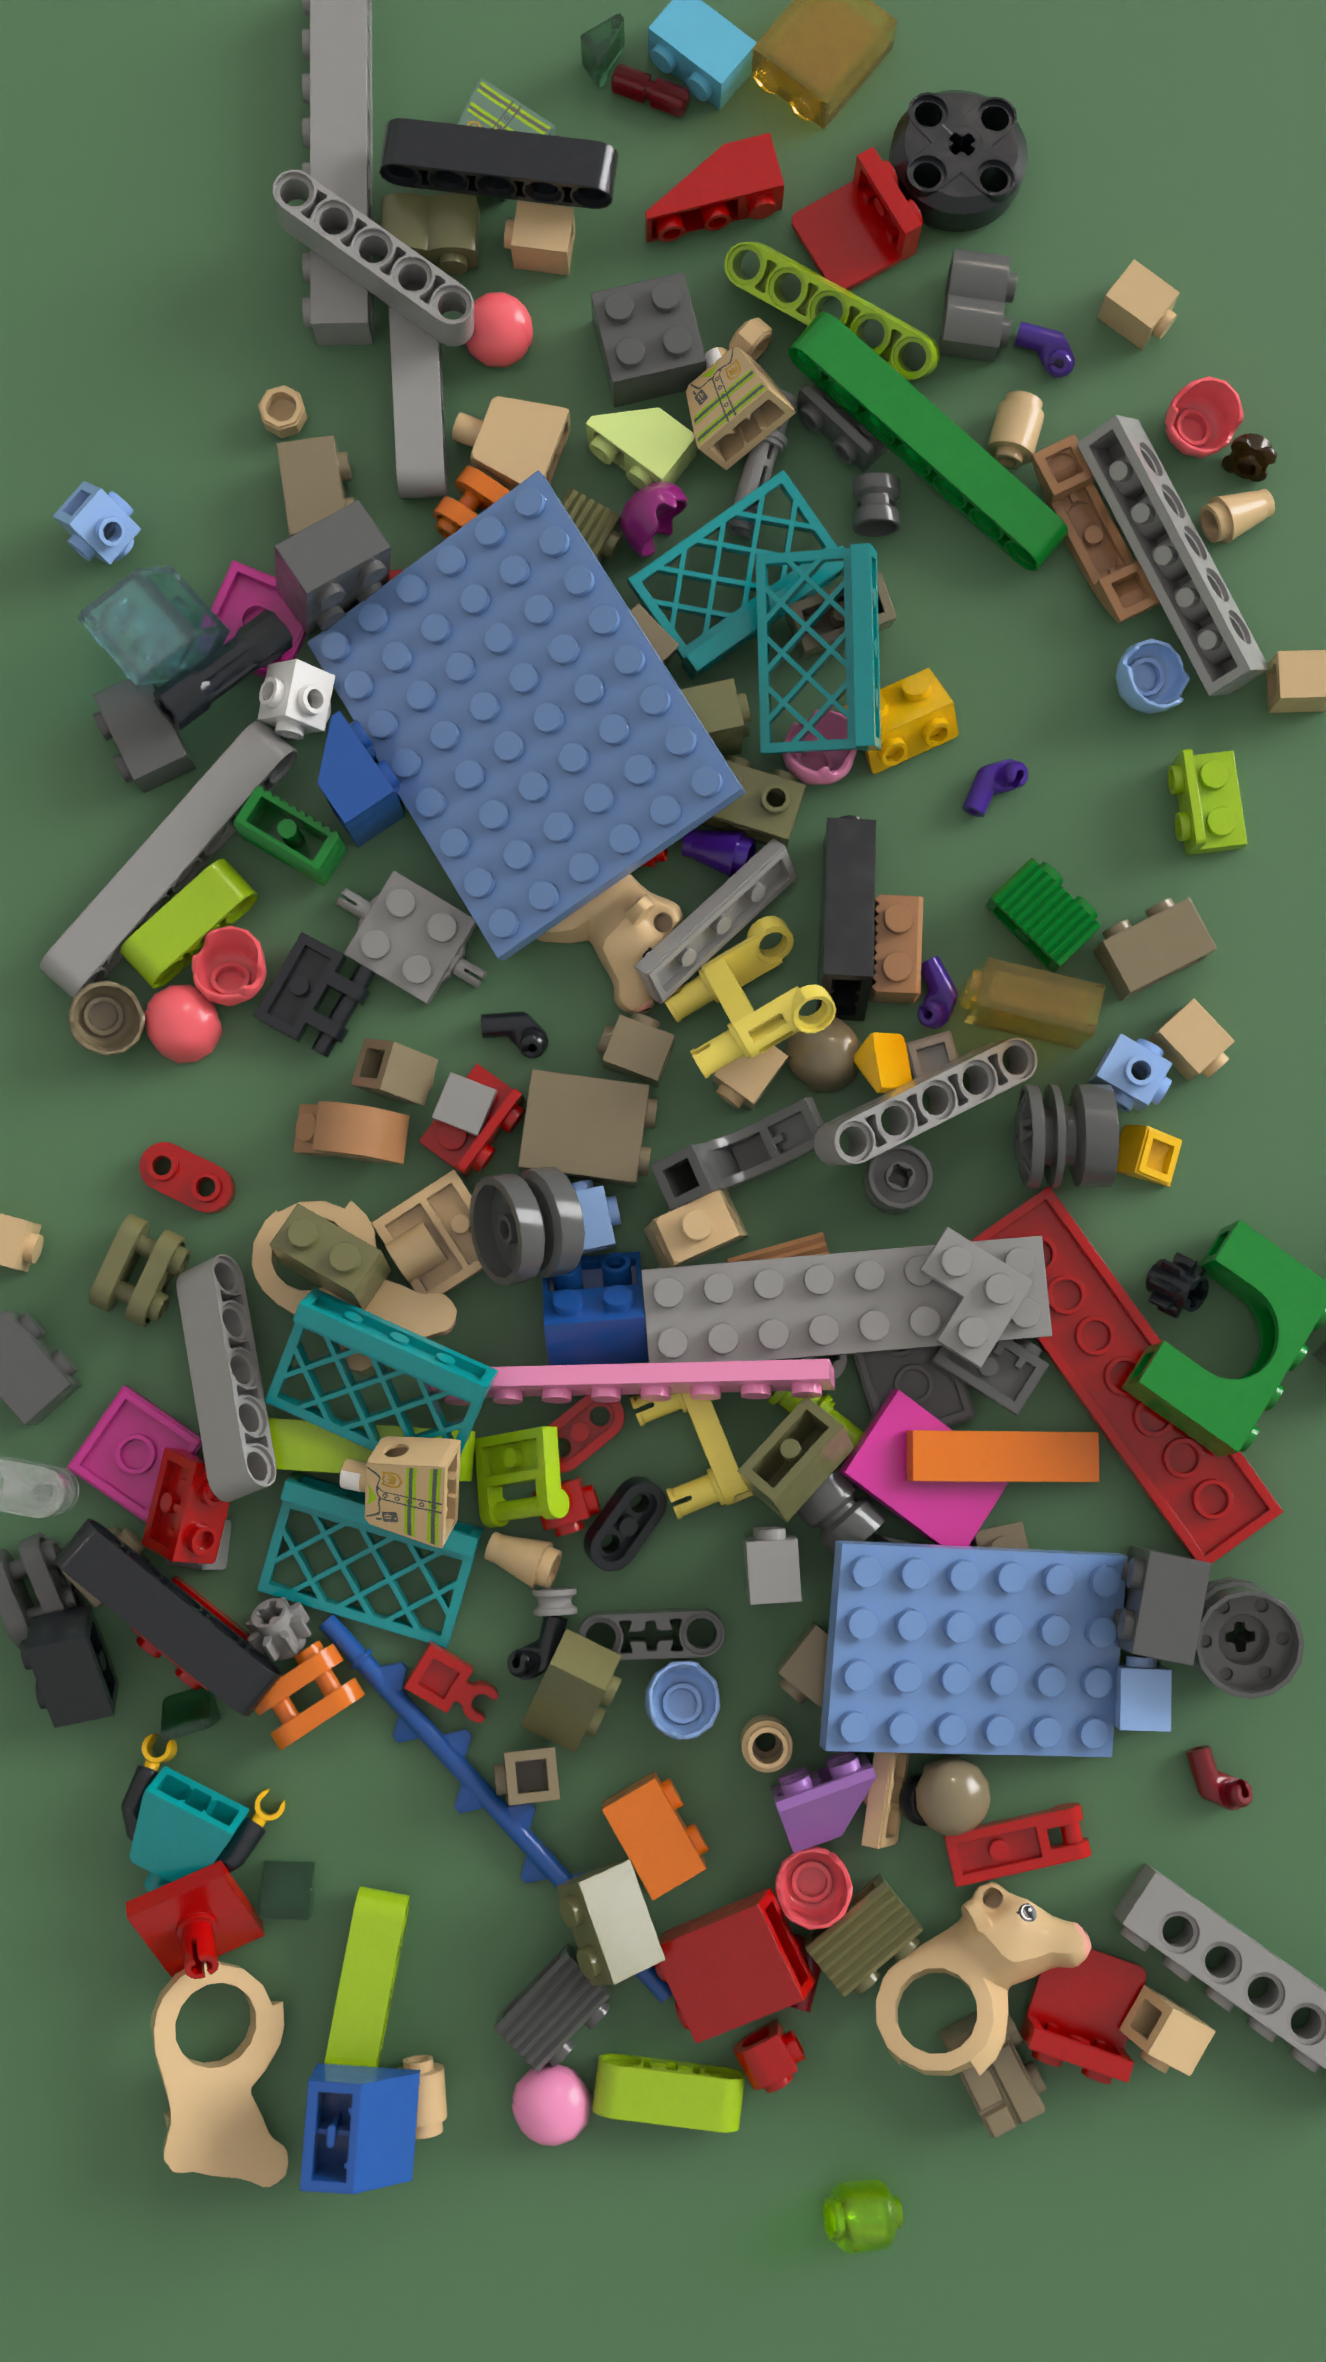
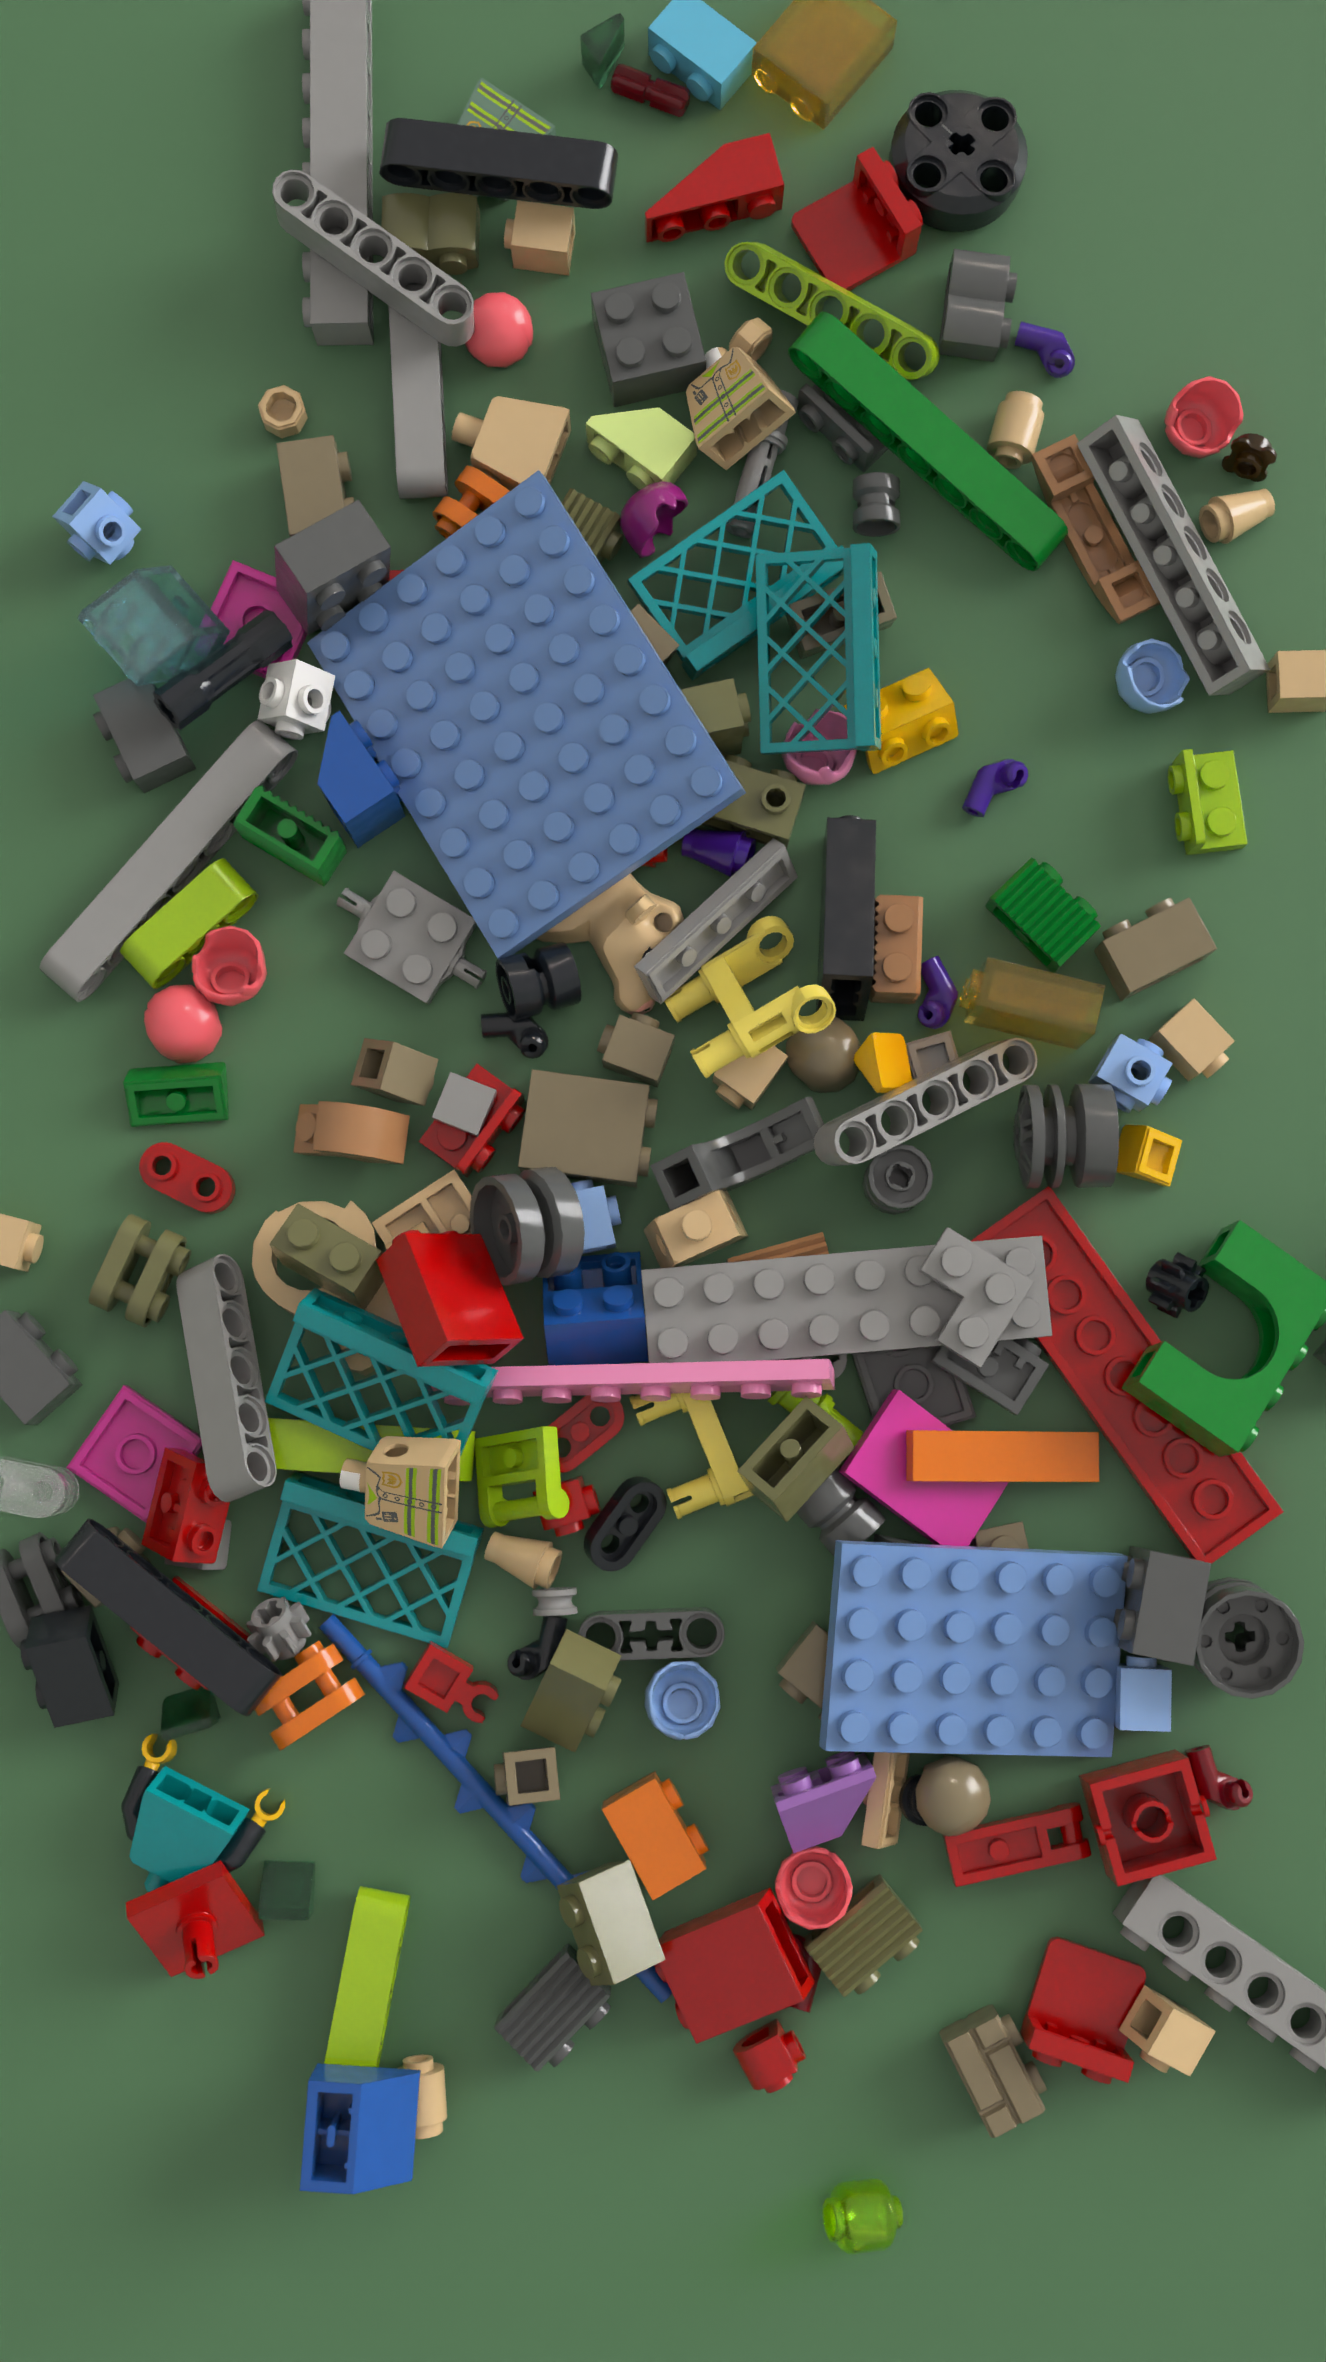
(106, 1018): dark tan hair -> none
(177, 1094): none -> green slope
(211, 2114): tan animal -> none
(302, 986): black plate -> none
(448, 1298): none -> red brick
(538, 981): none -> black wheel
(552, 2105): bright pink hair -> none
(668, 2092): lime beam -> none
(766, 1759): tan brick -> none
(772, 1566): light grey brick -> none
(989, 1950): tan animal -> none
(1139, 305): tan brick -> none
(1148, 1817): none -> red brick

